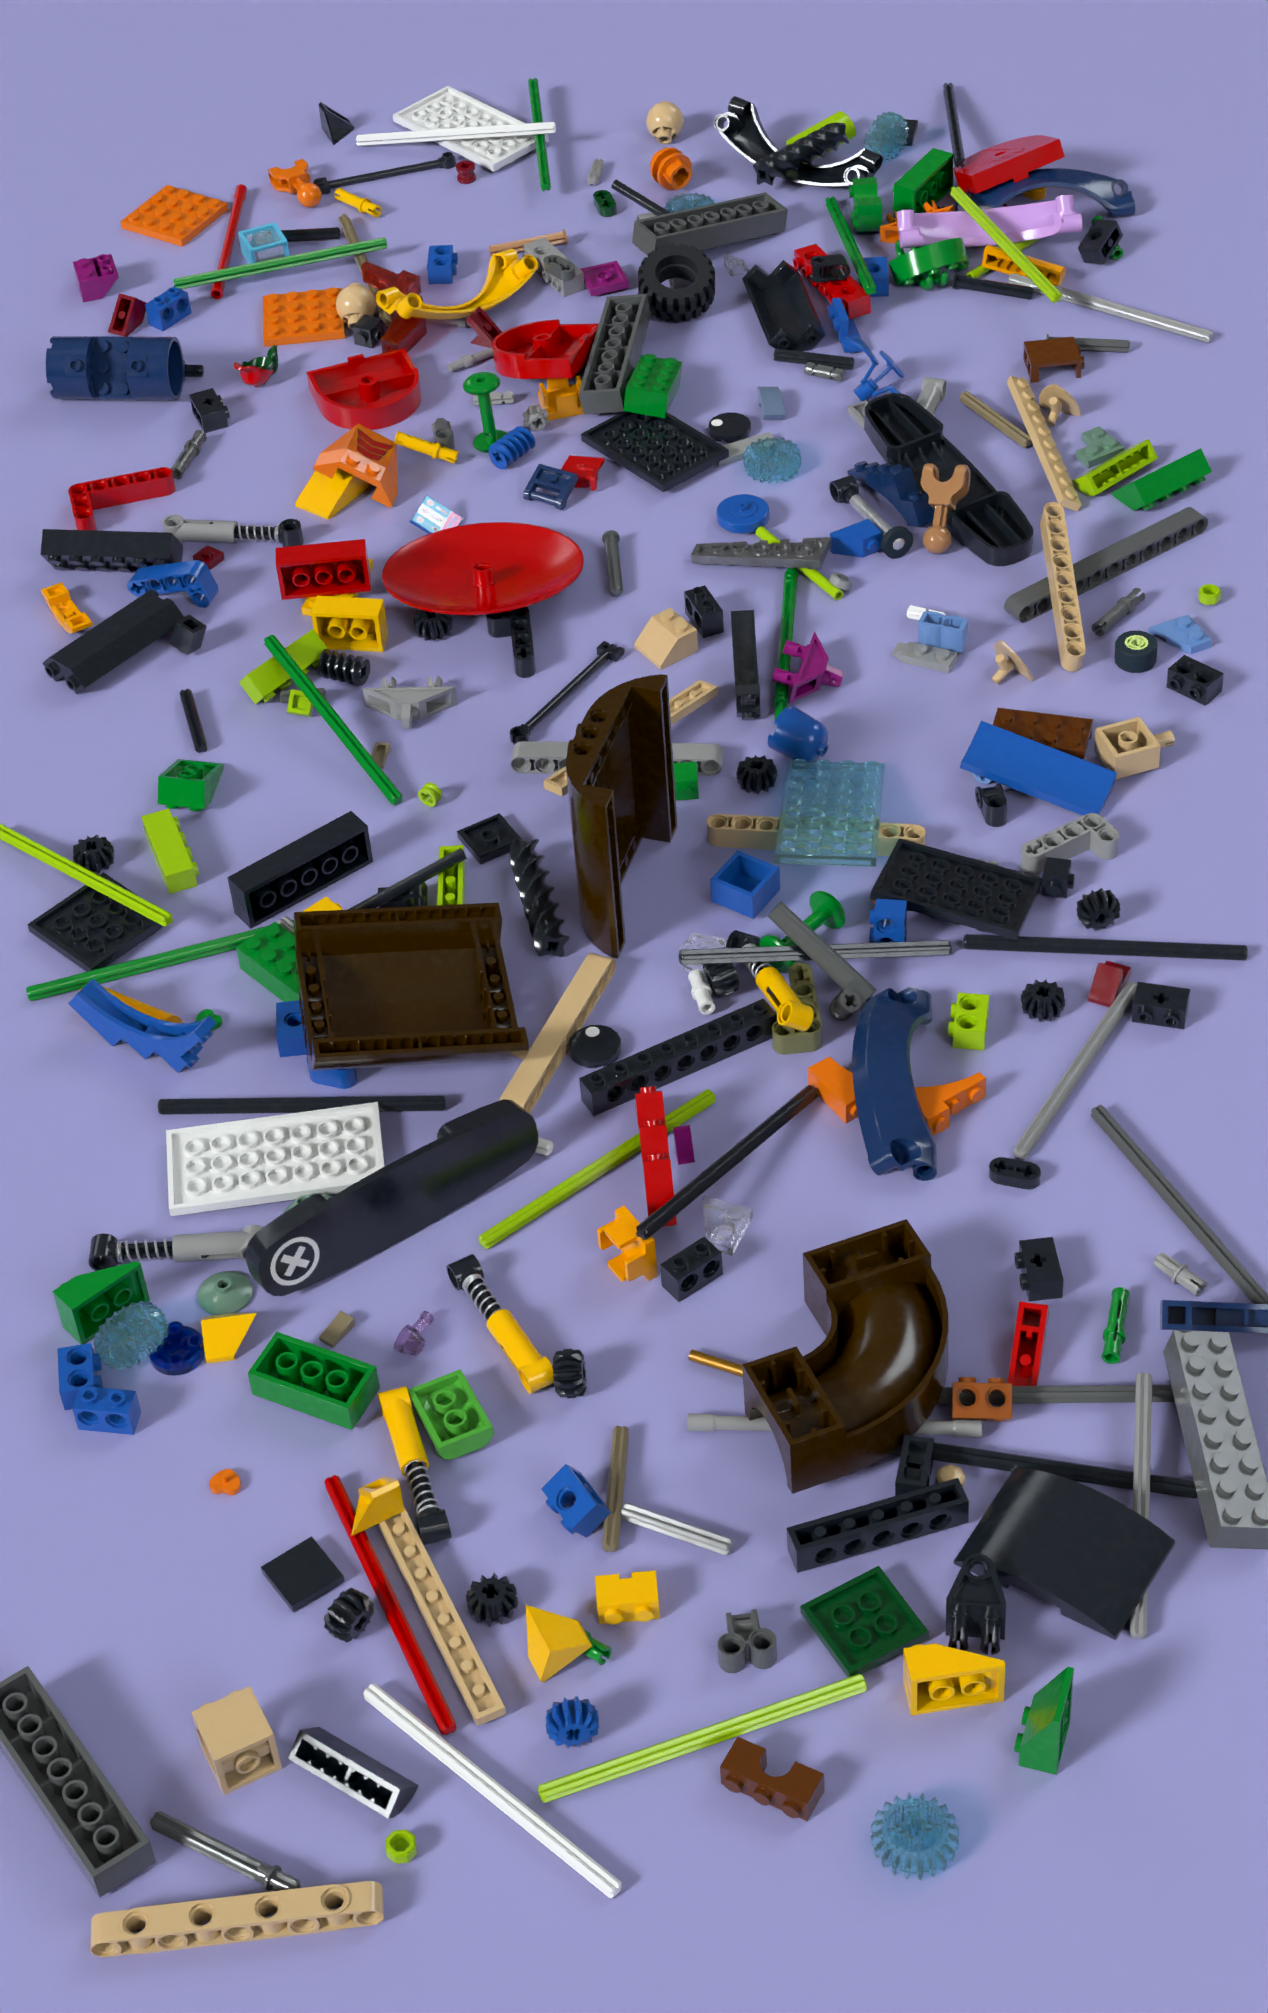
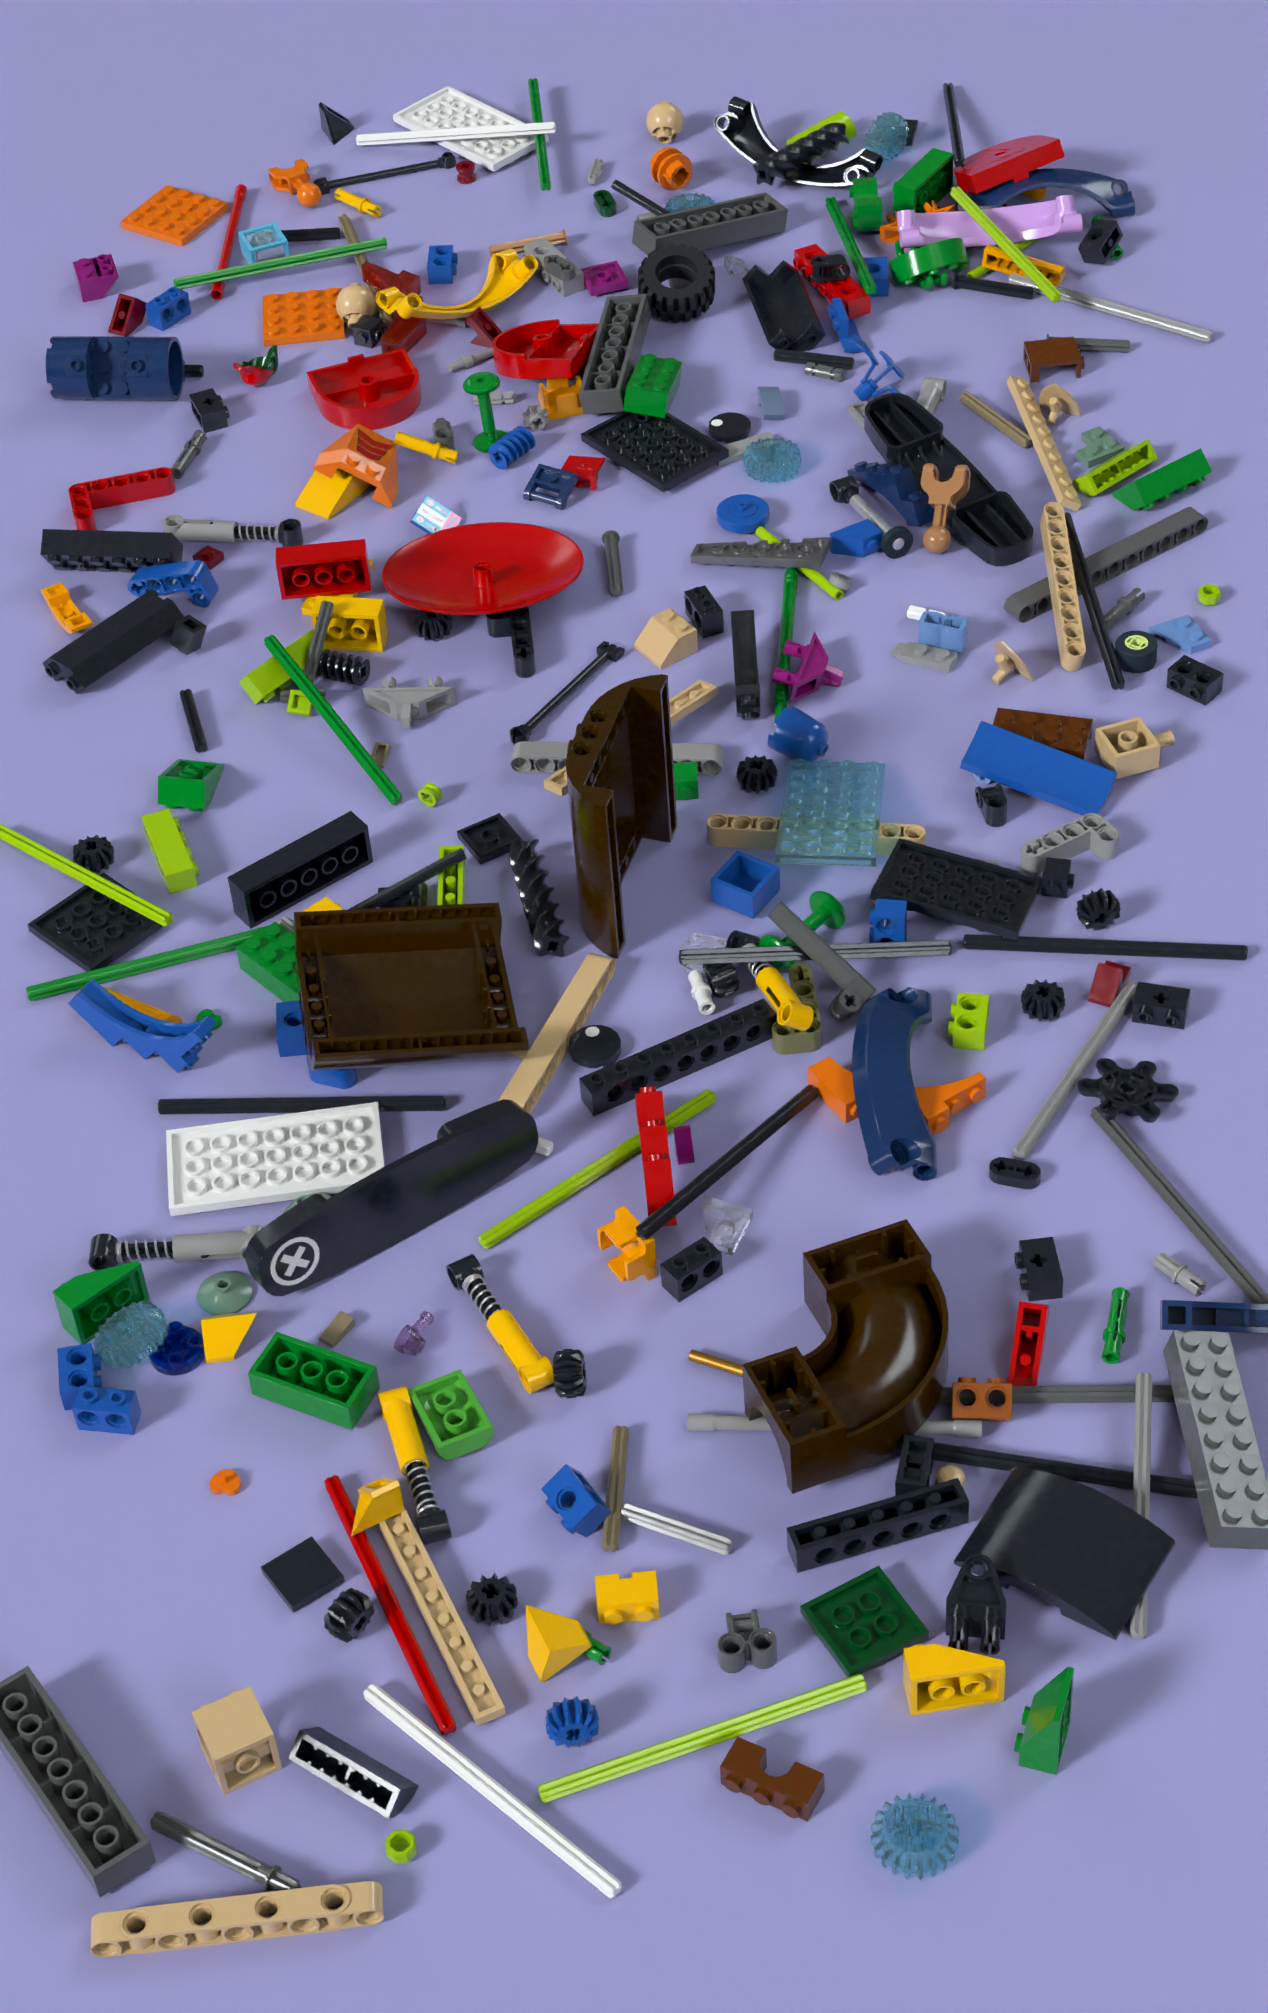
(318, 639): none -> dark grey axle
(1093, 607): none -> black axle
(1119, 1080): none -> black plate

